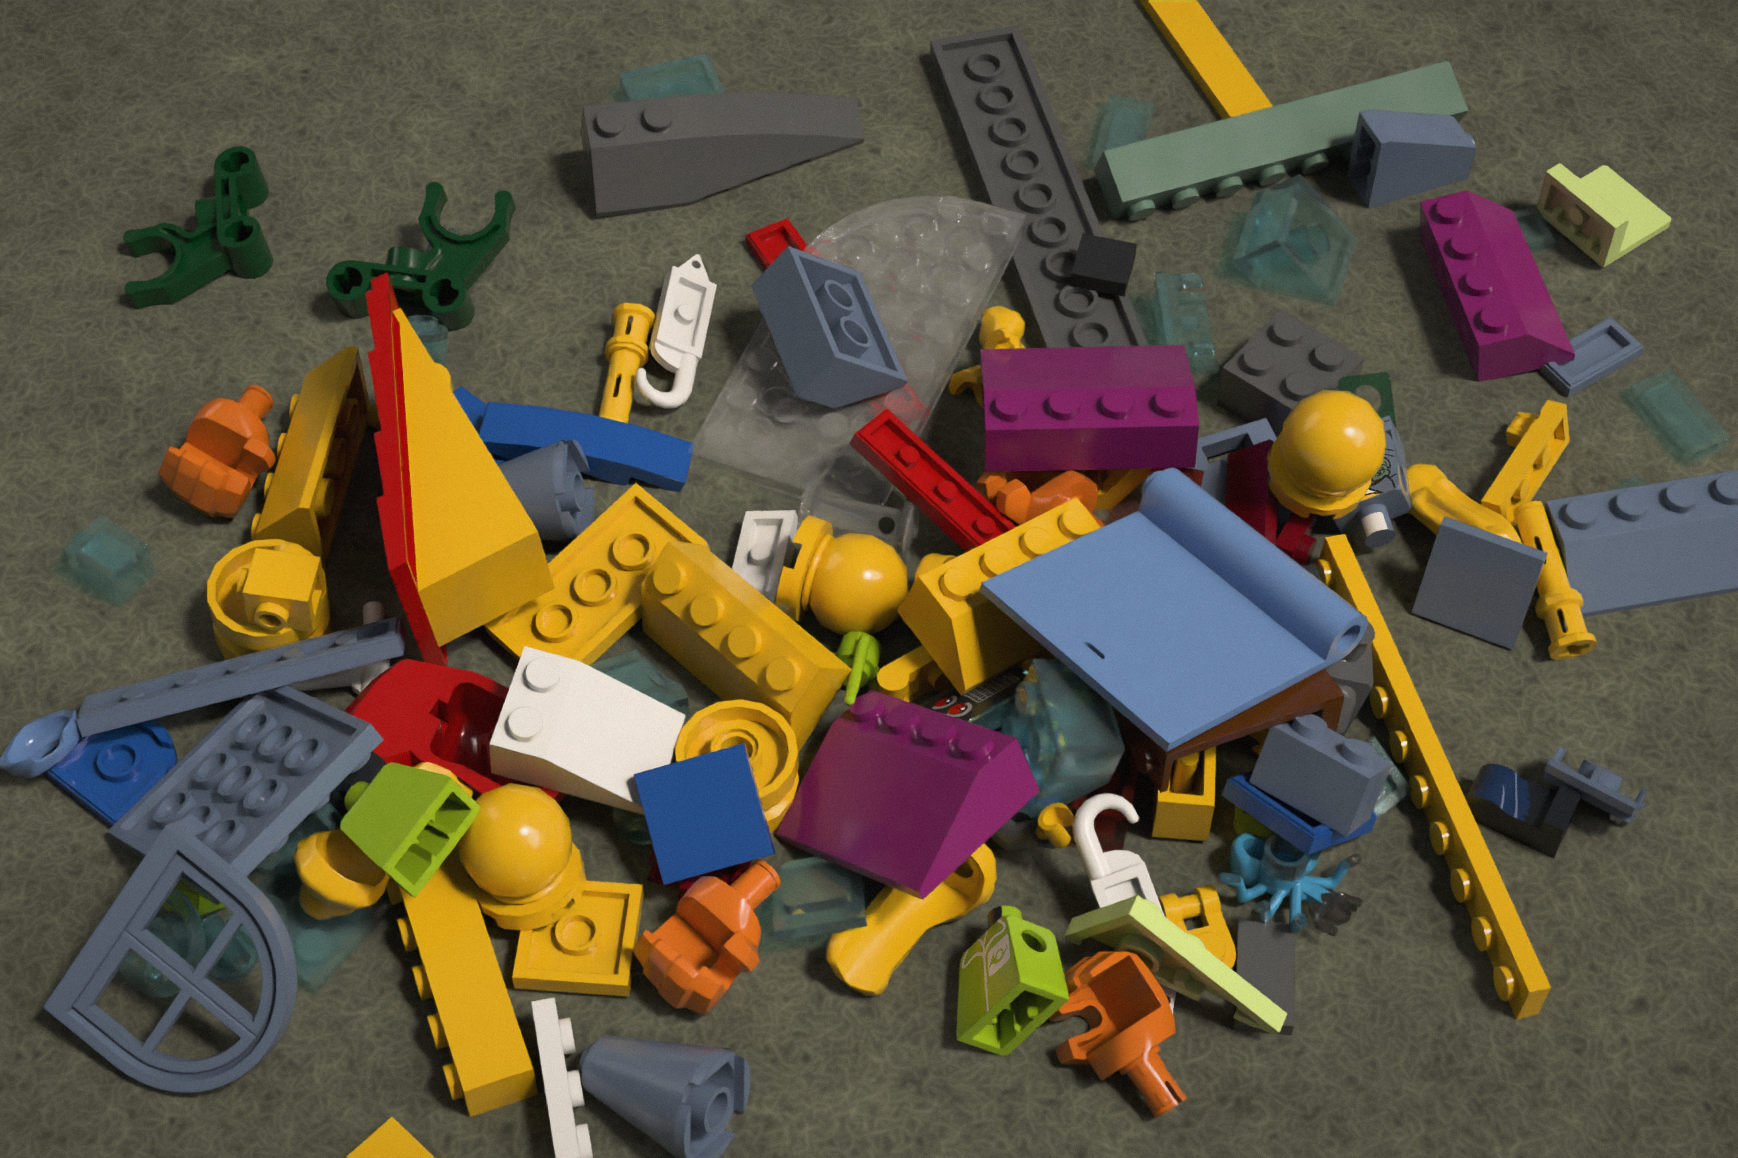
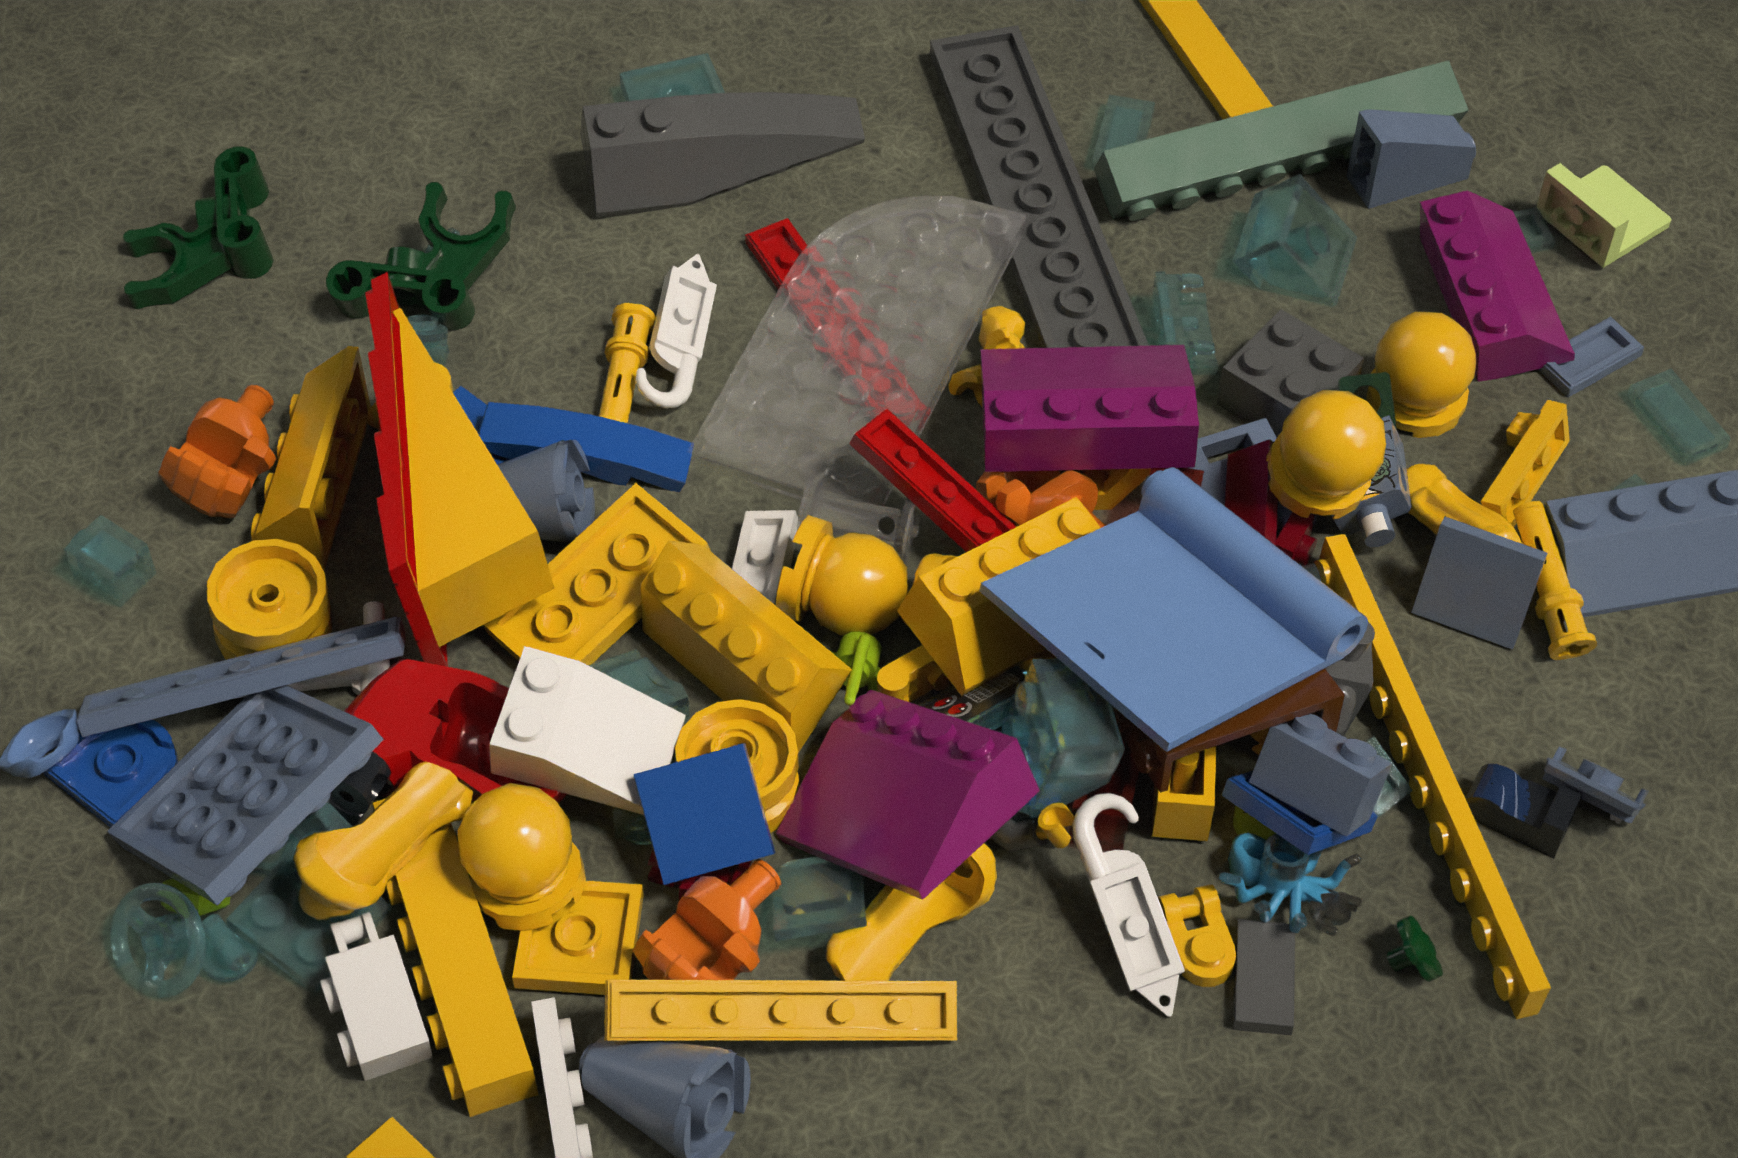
(124, 928): sand blue window -> none
(282, 588): yellow brick -> none
(375, 1001): none -> white brick
(408, 821): lime torso -> none
(779, 1010): none -> yellow tile
(826, 330): sand blue slope -> none
(1008, 983): lime torso -> none
(1103, 264): black piece -> none
(1126, 1024): orange piece -> none
(1174, 958): yellowish green wing -> none
(1415, 950): none -> dark green plant
(1429, 372): none -> yellow tile

